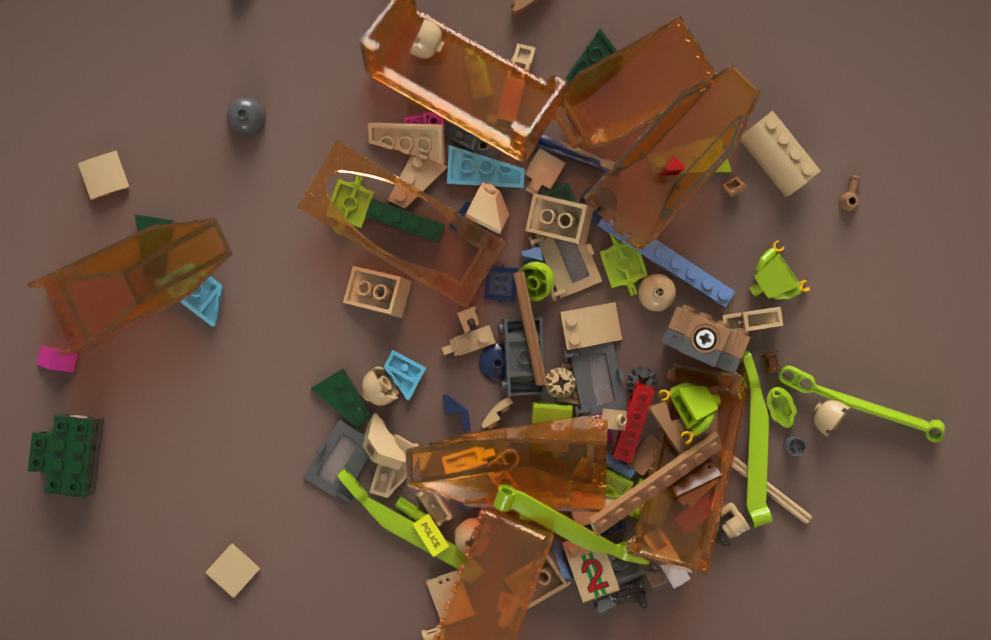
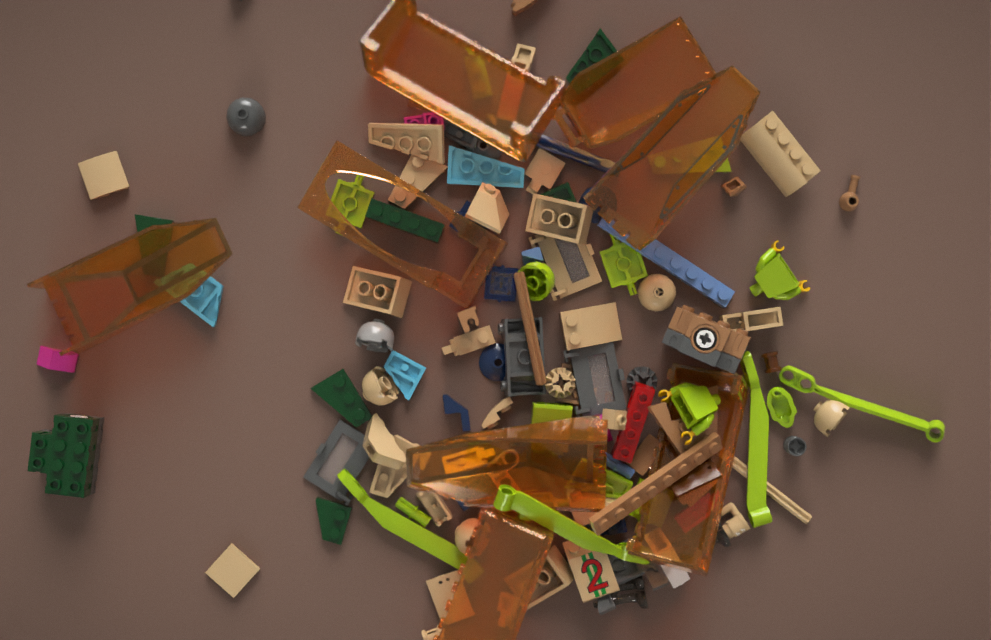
(332, 519): none -> dark green wing
(376, 336): none -> light grey cylinder
(427, 40): tan cylinder -> none
(430, 535): neon yellow tile -> none
(562, 559): medium blue sticker -> none
(672, 167): red slope -> none

